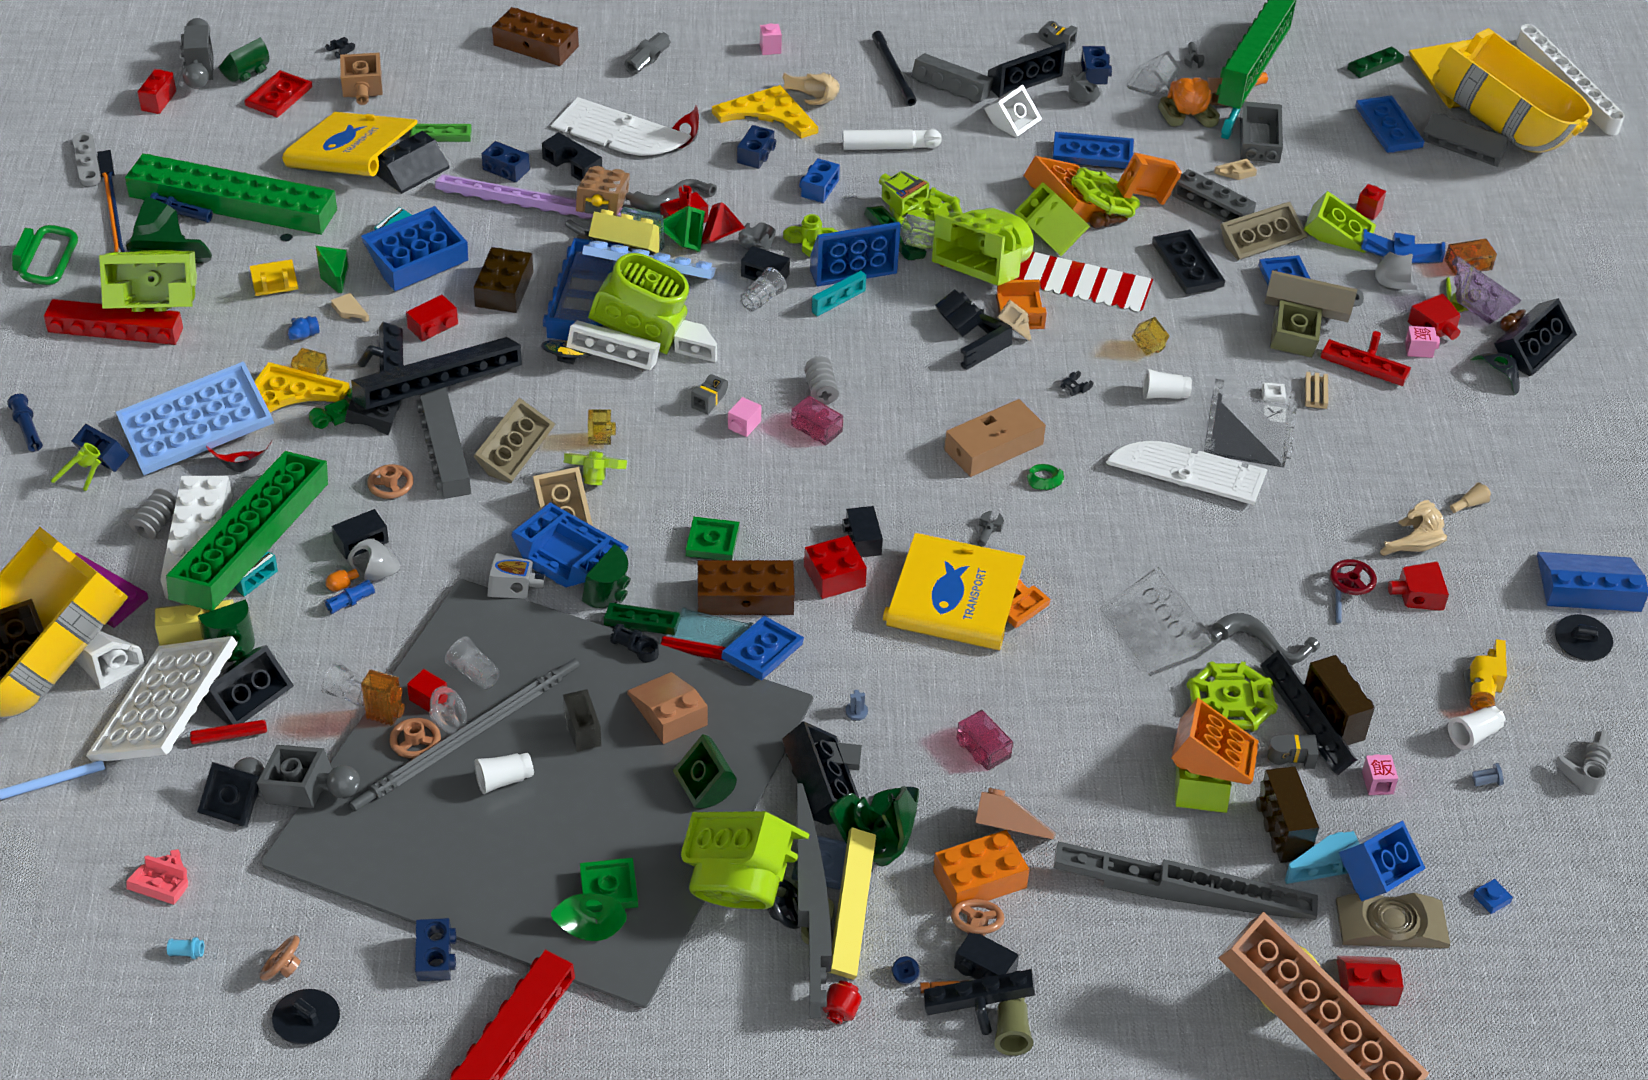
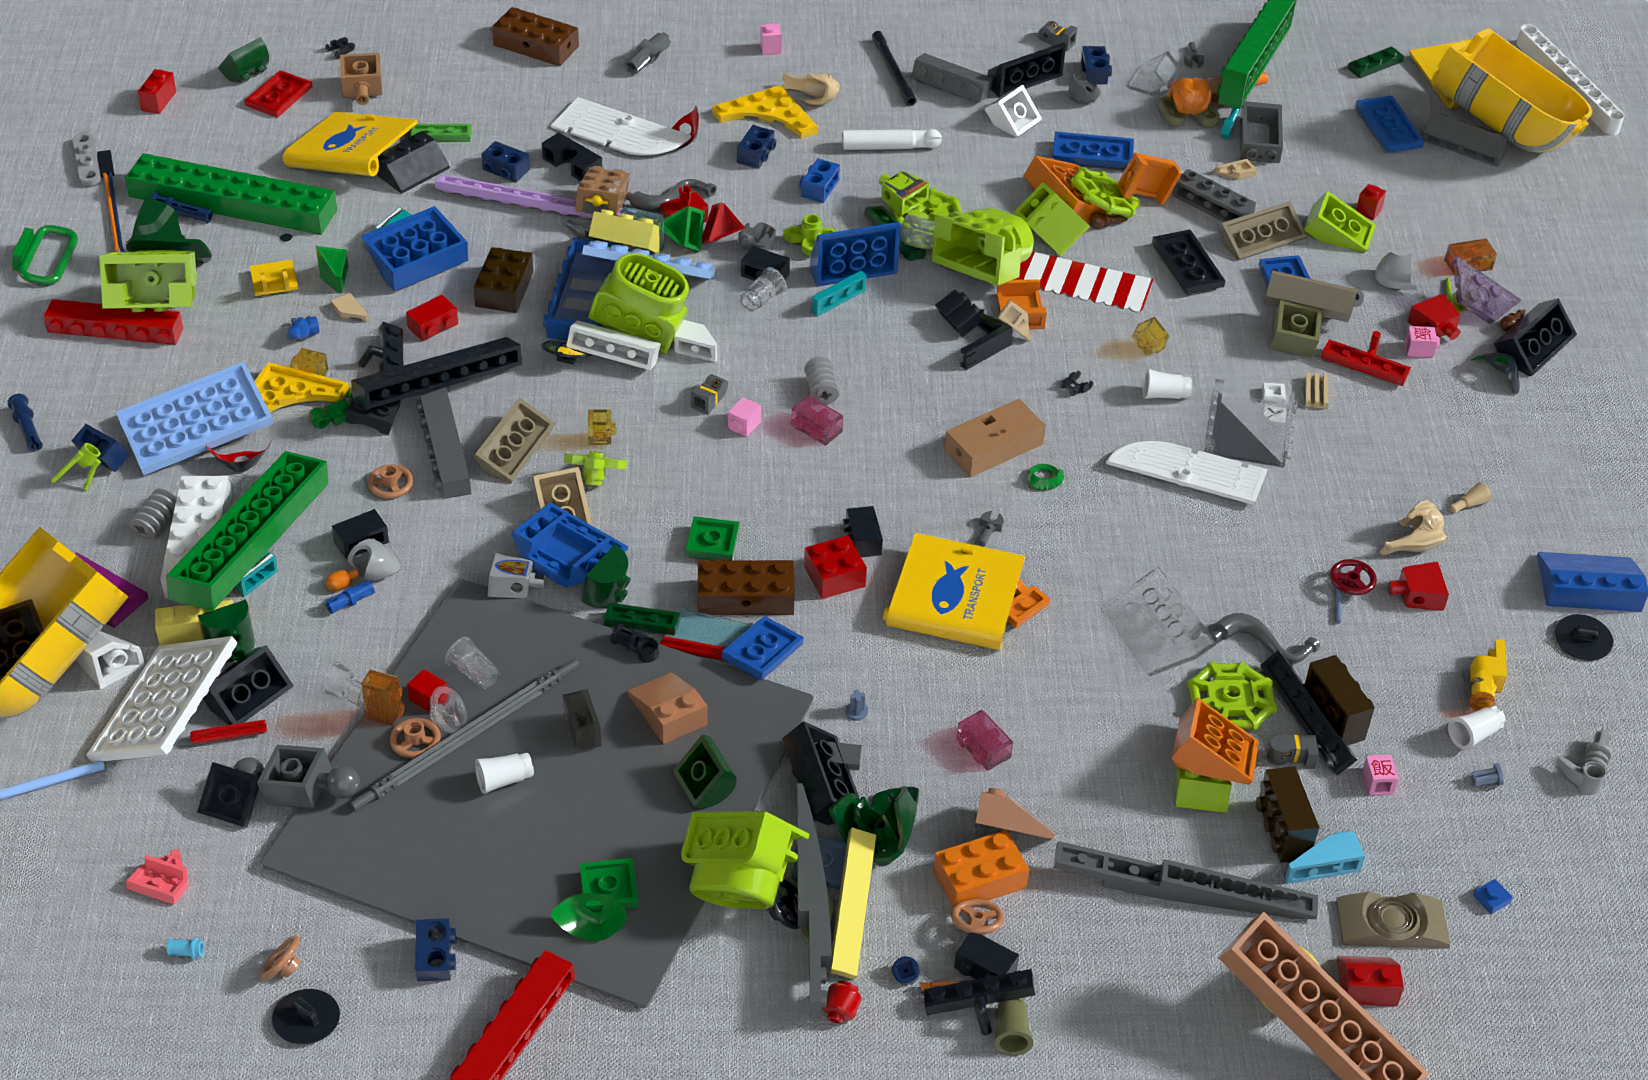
(198, 53): dark grey brick -> none
(1382, 861): blue brick -> none
(1403, 245): blue plate -> none

